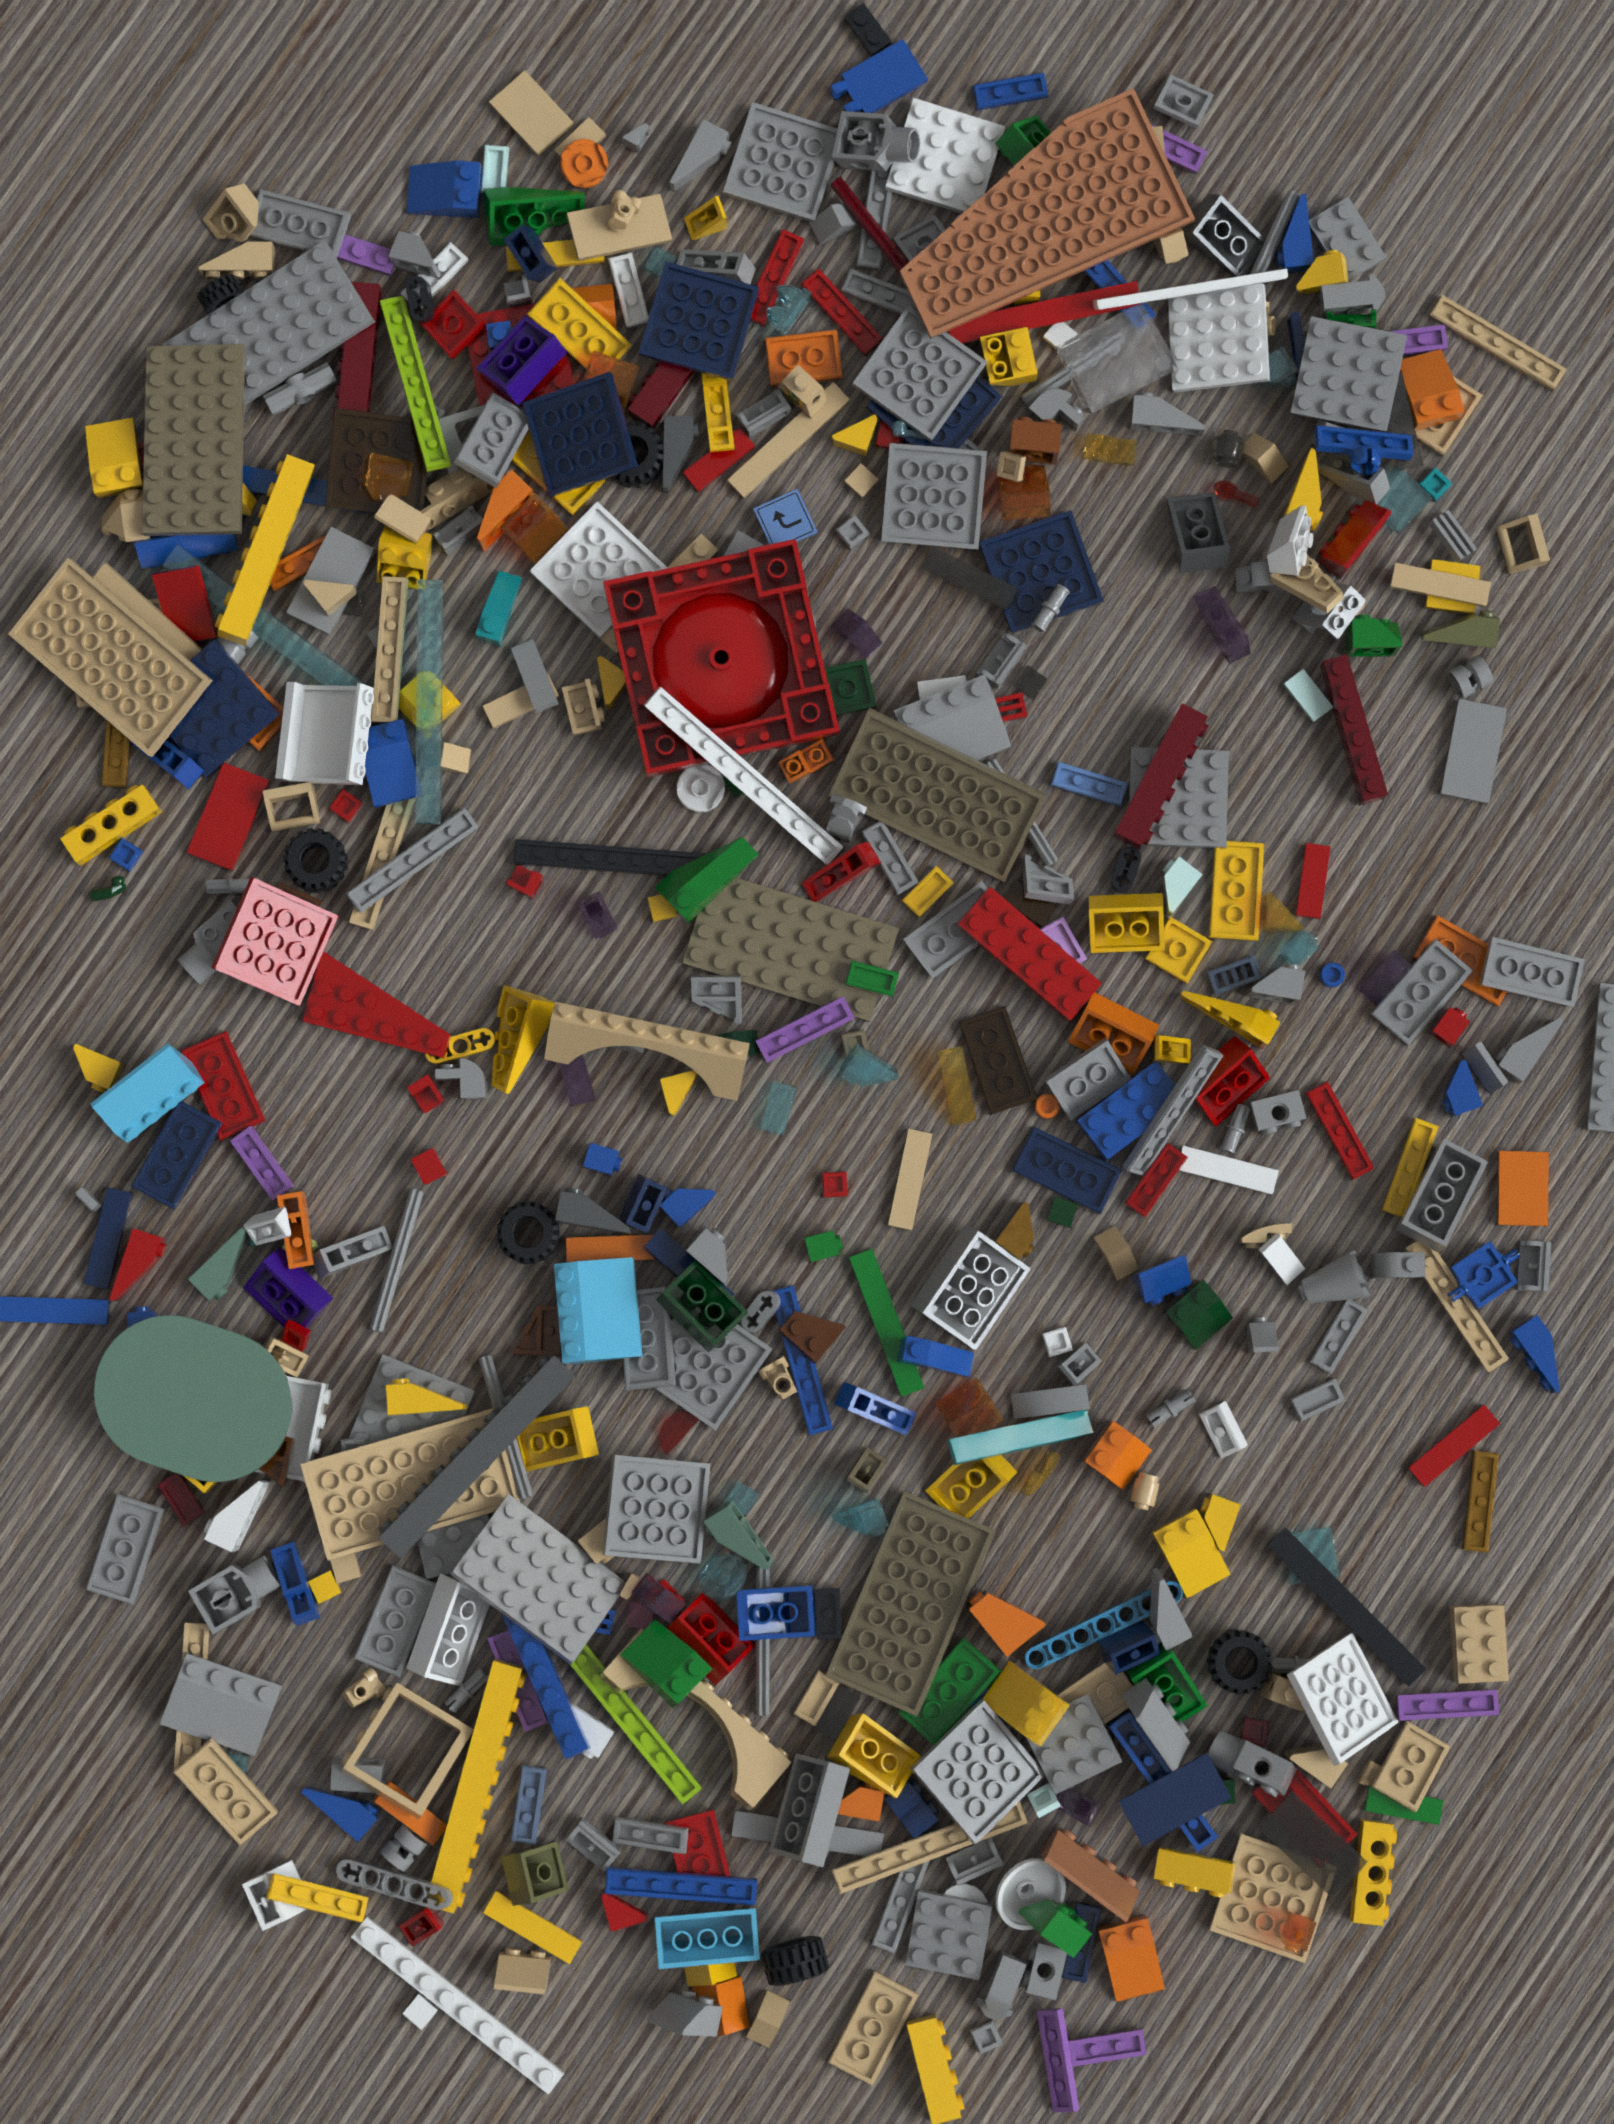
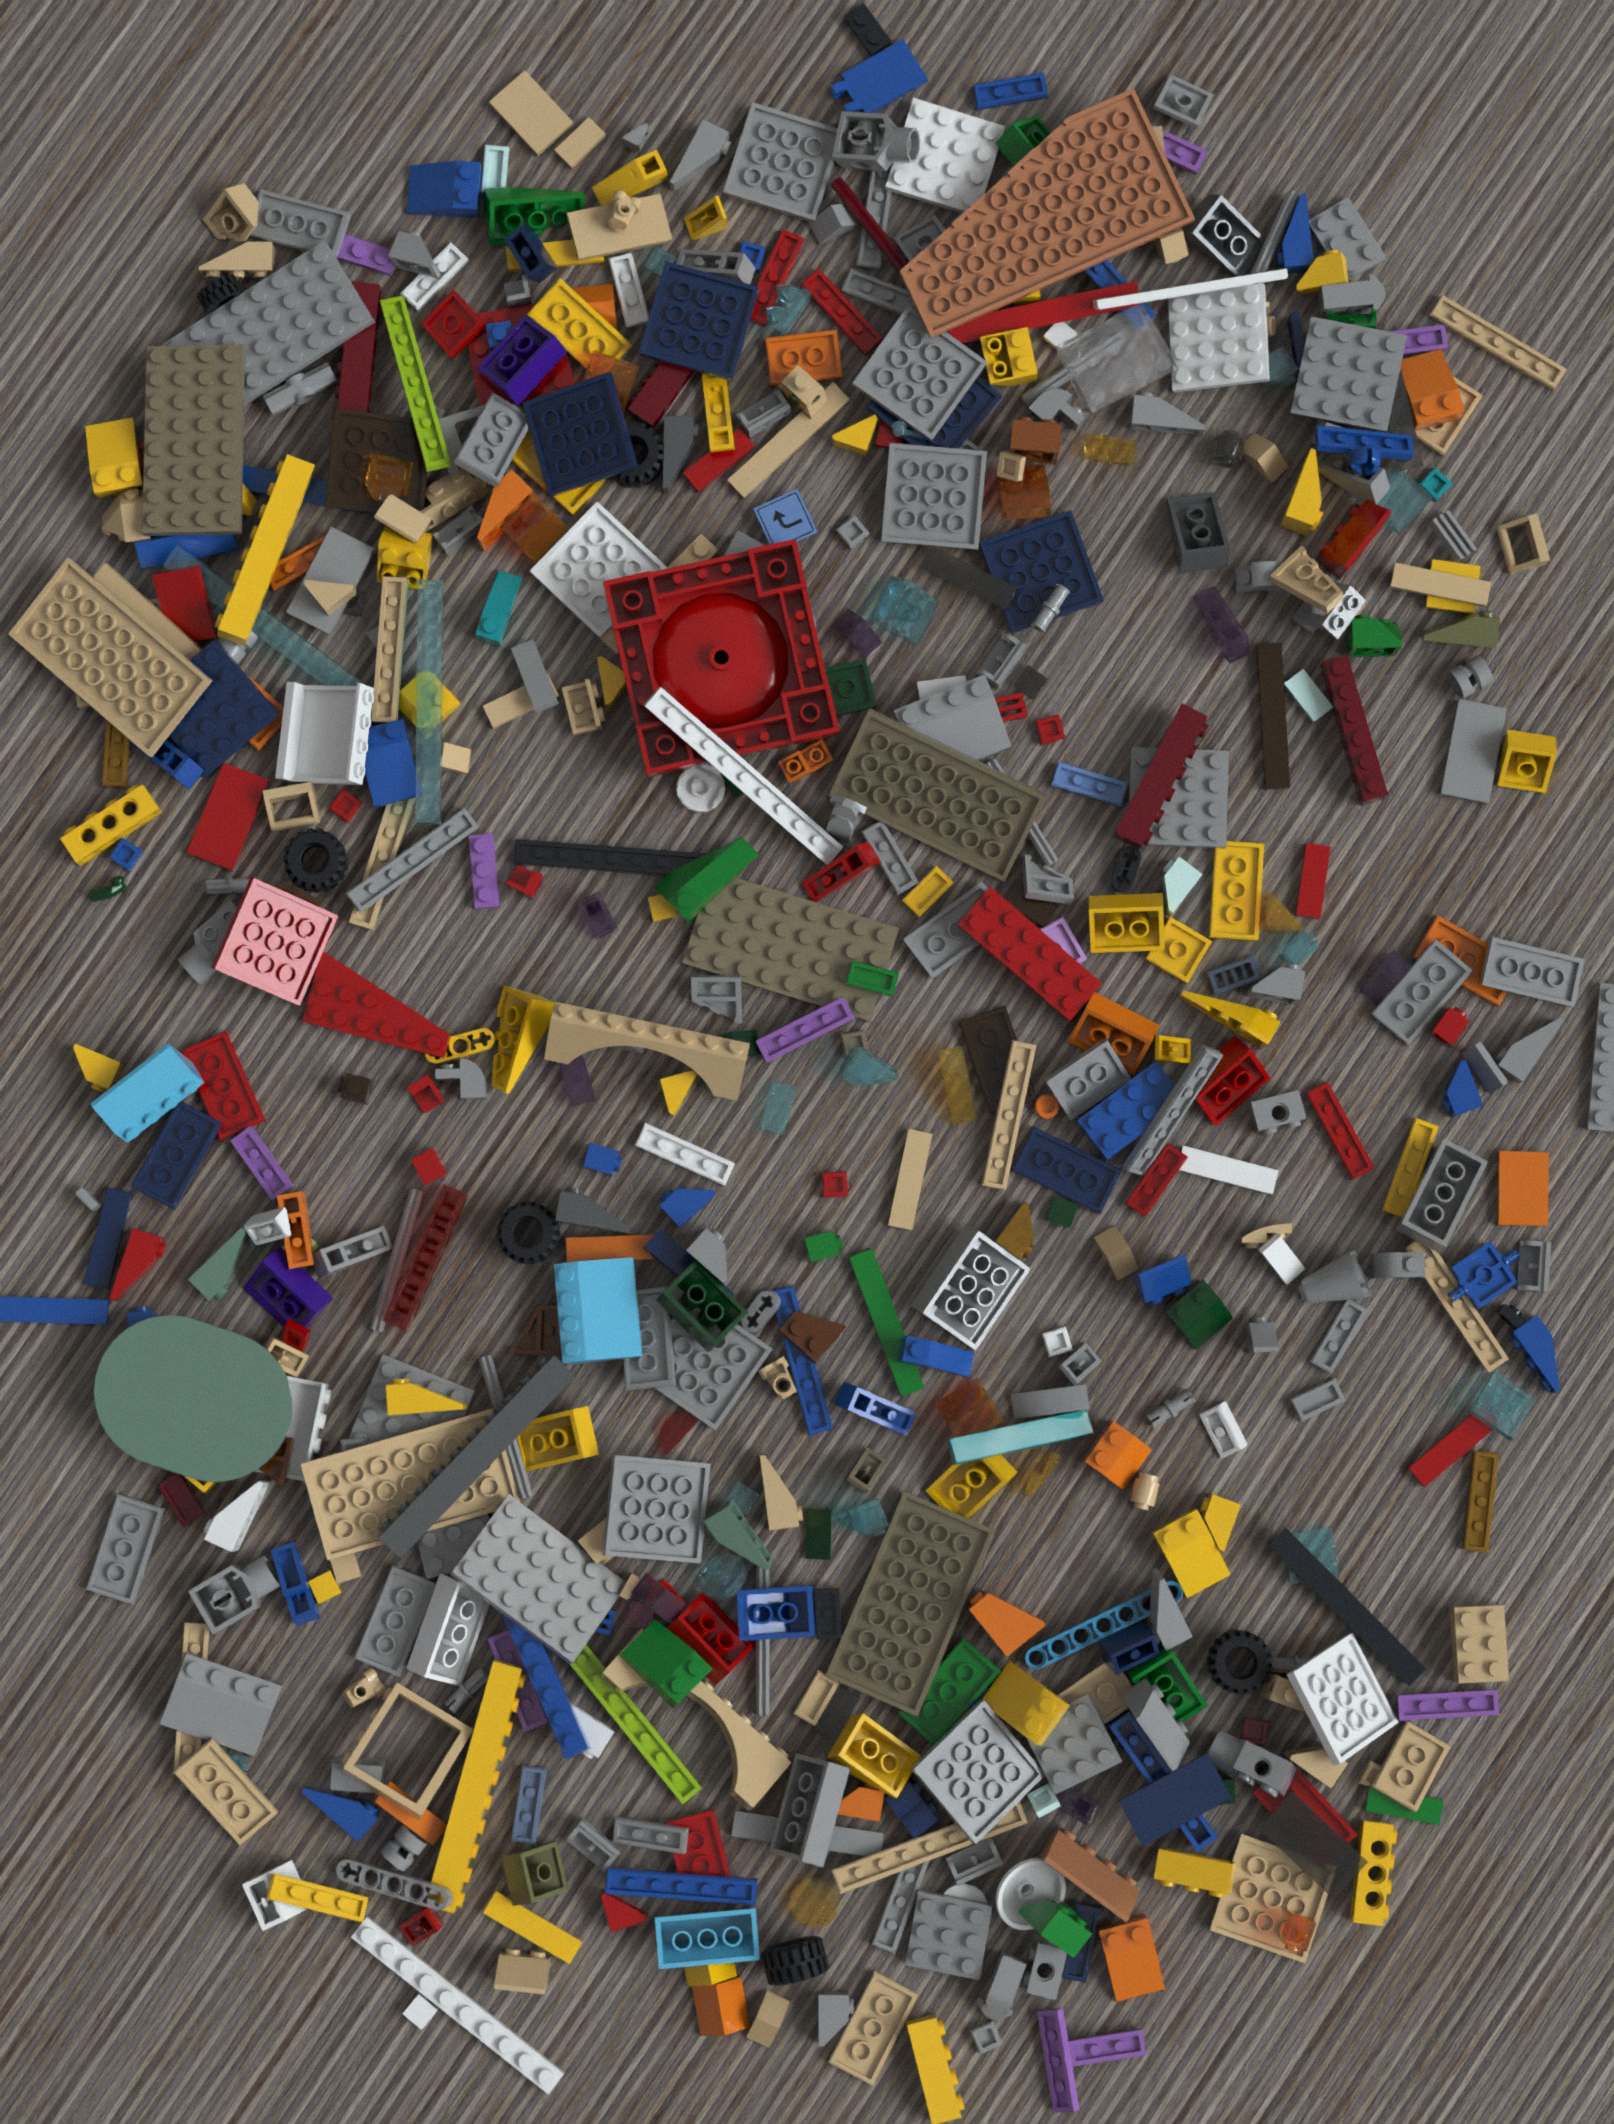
(355, 1088): none -> dark brown brick
(425, 298): black beam -> none
(426, 1257): none -> clear red brick
(484, 871): none -> medium lavender plate
(583, 163): orange tile -> none
(632, 178): none -> yellow slope
(643, 1203): dark blue brick -> none
(685, 1154): none -> white tile
(687, 2014): light grey slope -> none
(754, 253): none -> blue tile
(779, 1501): none -> tan slope
(814, 1902): none -> clear yellow tile
(818, 1534): none -> dark green slope
(832, 2013): none -> light grey slope
(861, 481): tan tile -> none
(904, 609): none -> clear light blue slope
(1008, 1115): none -> tan tile
(1050, 730): none -> red tile
(1229, 491): clear red piece -> none
(1235, 1128): light grey axle -> none
(1273, 716): none -> dark brown tile
(1290, 543): white slope -> none
(1332, 975): blue tile -> none
(1502, 1405): none -> clear light blue plate
(1510, 1315): none -> black plate
(1526, 761): none -> yellow slope

